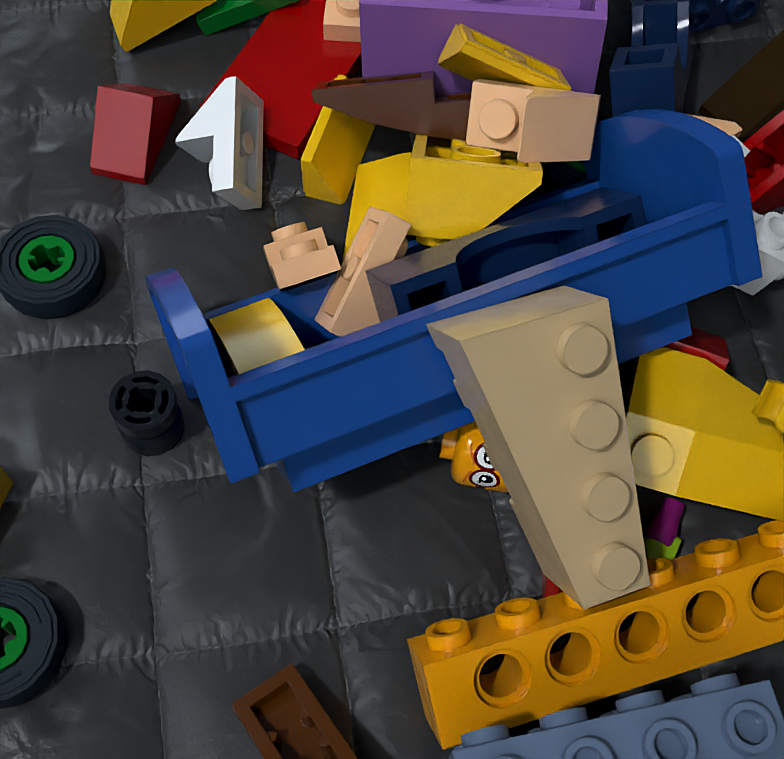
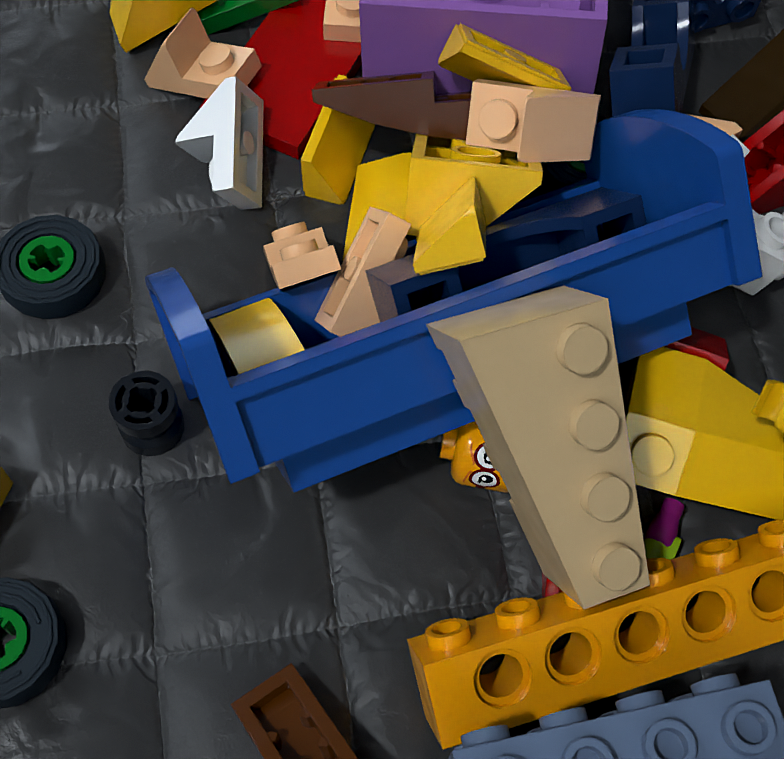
(130, 130): red slope -> none
(195, 65): none -> light nougat slope
(453, 233): none -> yellow slope

